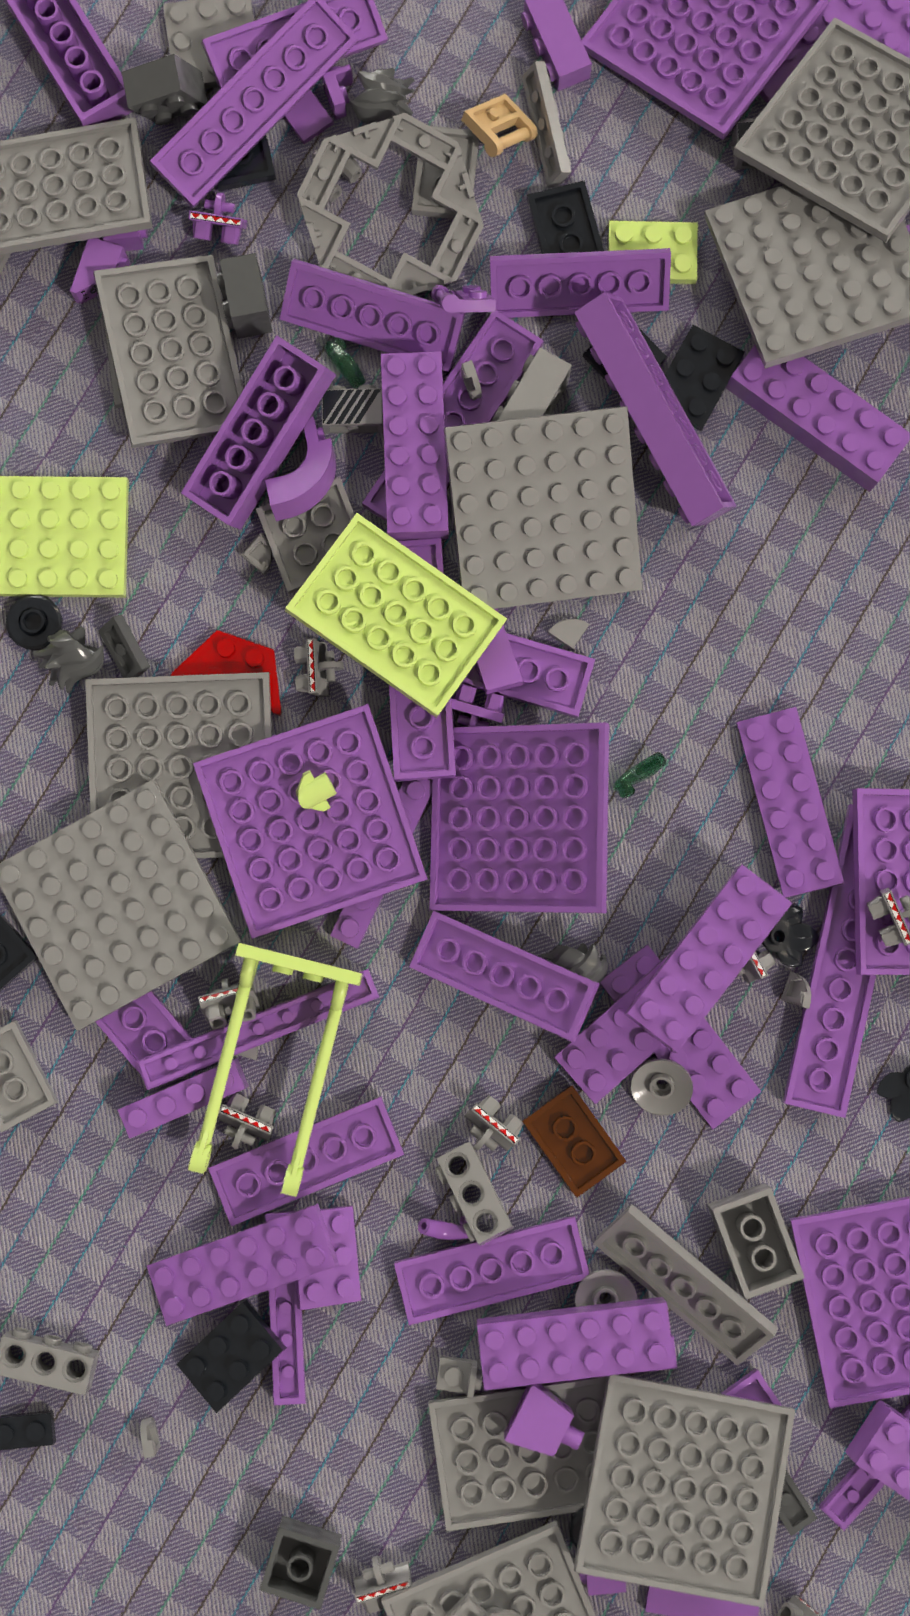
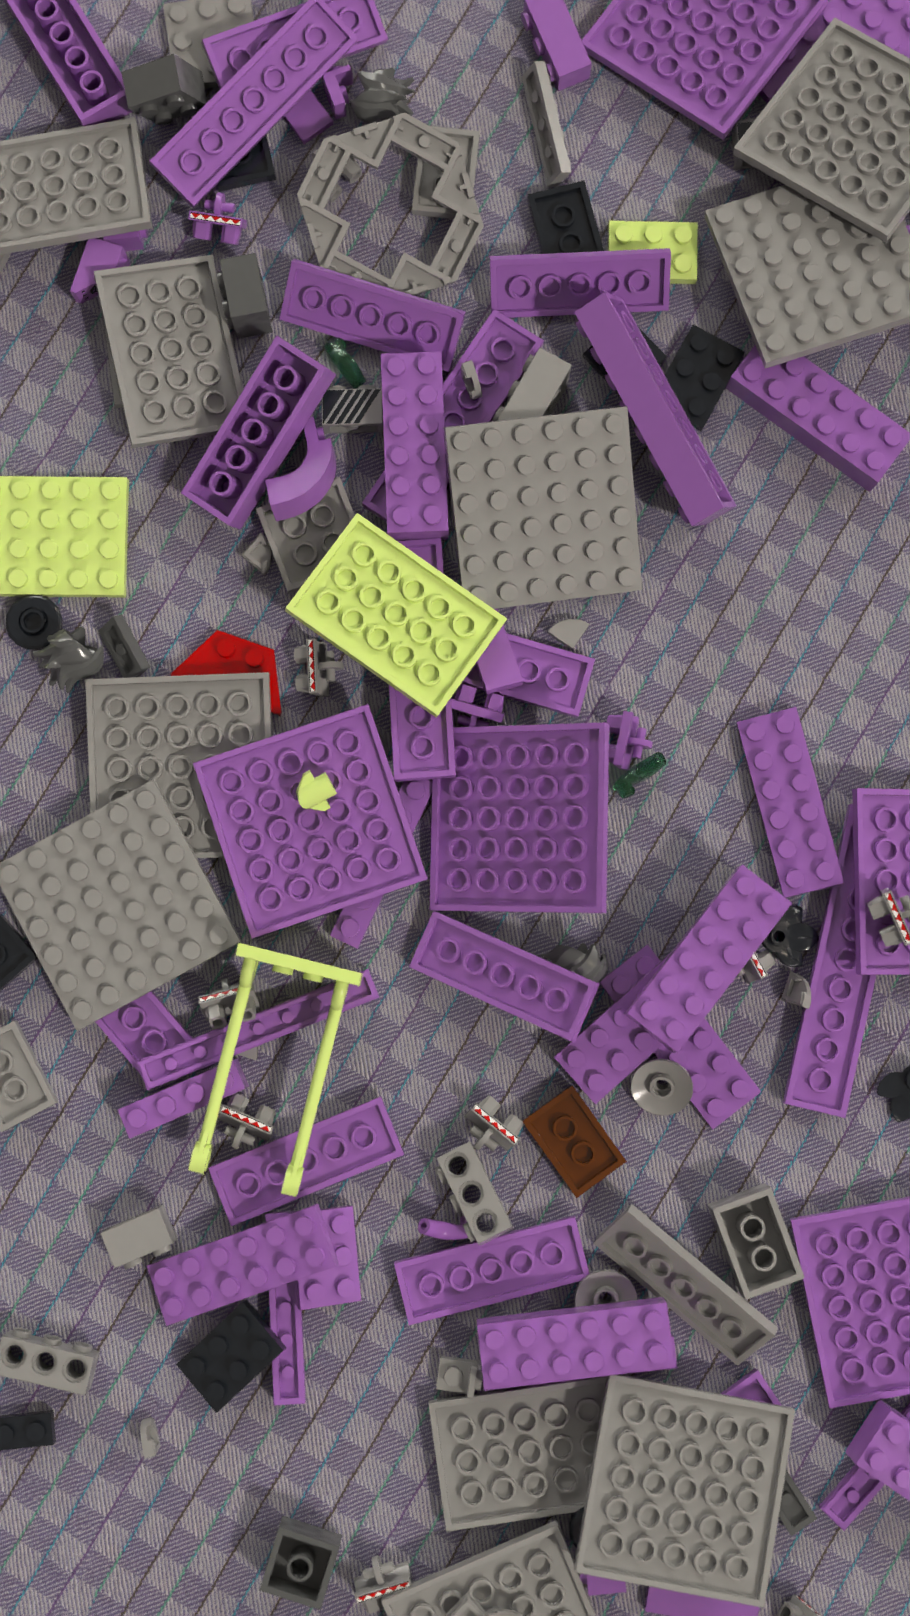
(138, 1237): none -> light grey brick
(464, 301): medium lavender plate -> none
(496, 116): tan plate -> none
(542, 1422): medium lavender torso -> none
(626, 727): none -> medium lavender hips

